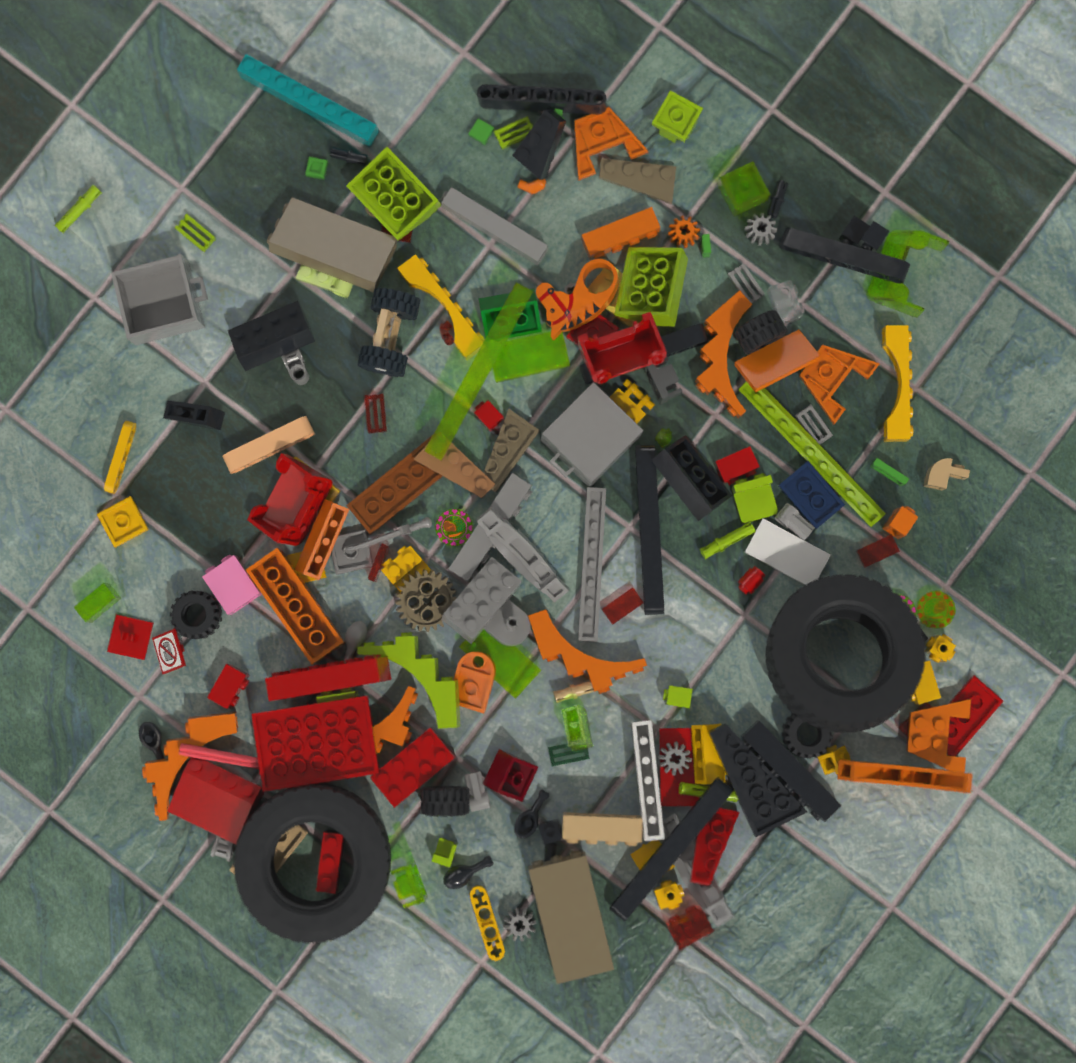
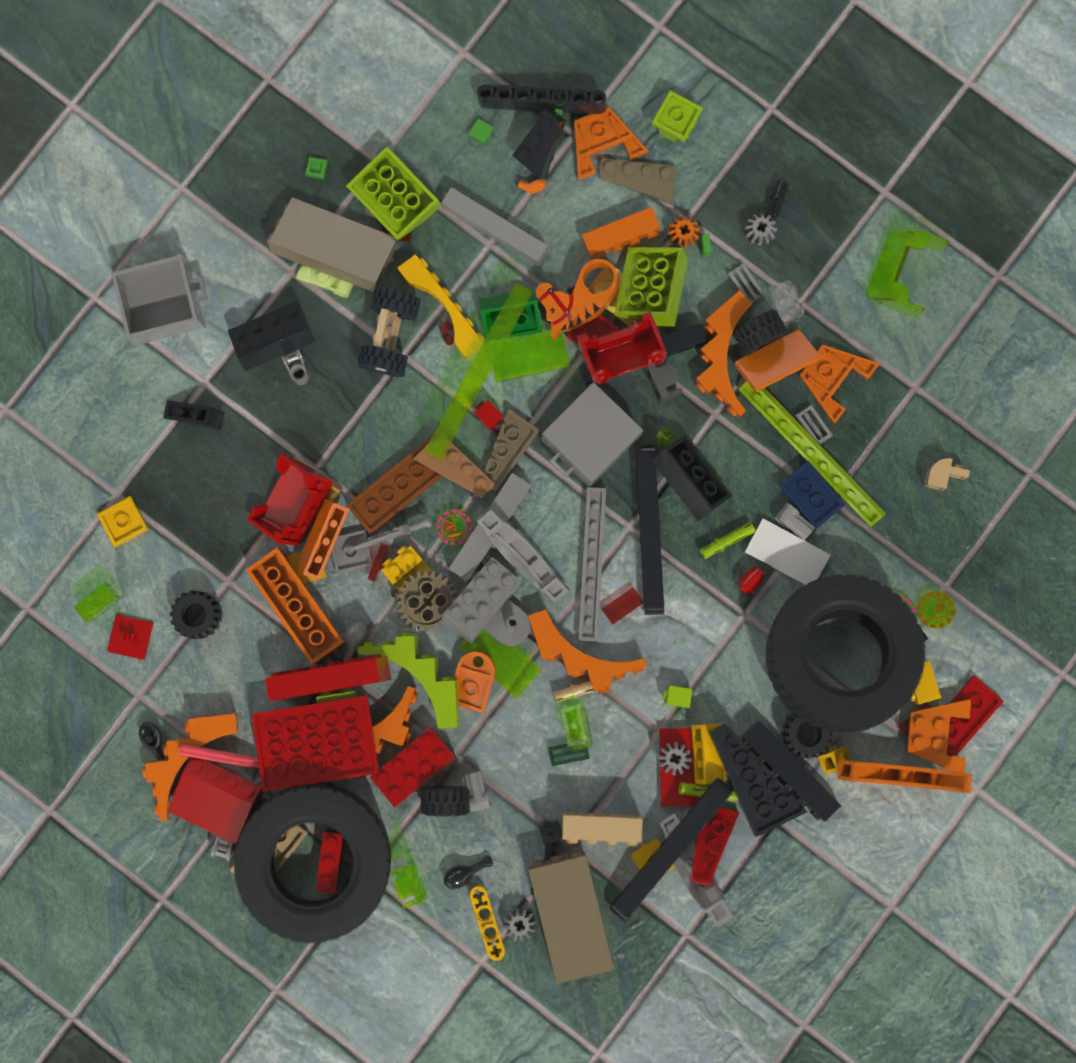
(78, 208): lime pin -> none
(120, 457): yellow beam -> none
(169, 651): piece -> none
(183, 223): lime tile -> none
(228, 686): red brick -> none
(231, 584): bright pink panel -> none
(268, 444): light nougat beam -> none
(308, 100): teal brick -> none
(349, 156): black axle -> none
(374, 397): clear red tile -> none
(444, 852): lime panel -> none
(510, 126): lime tile -> none
(510, 775): dark red slope -> none
(528, 820): black piece -> none
(627, 405): yellow plate -> none
(647, 780): white brick -> none
(661, 894): yellow brick -> none
(689, 926): clear red slope -> none
(737, 465): red brick -> none
(743, 188): clear neon green brick -> none
(754, 498): lime bracket -> none
(844, 255): black beam -> none
(864, 235): black brick -> none
(877, 551): clear red tile -> none
(889, 472): bright green tile -> none
(896, 344): yellow arch -> none
(900, 522): orange brick -> none
(933, 648): yellow brick -> none

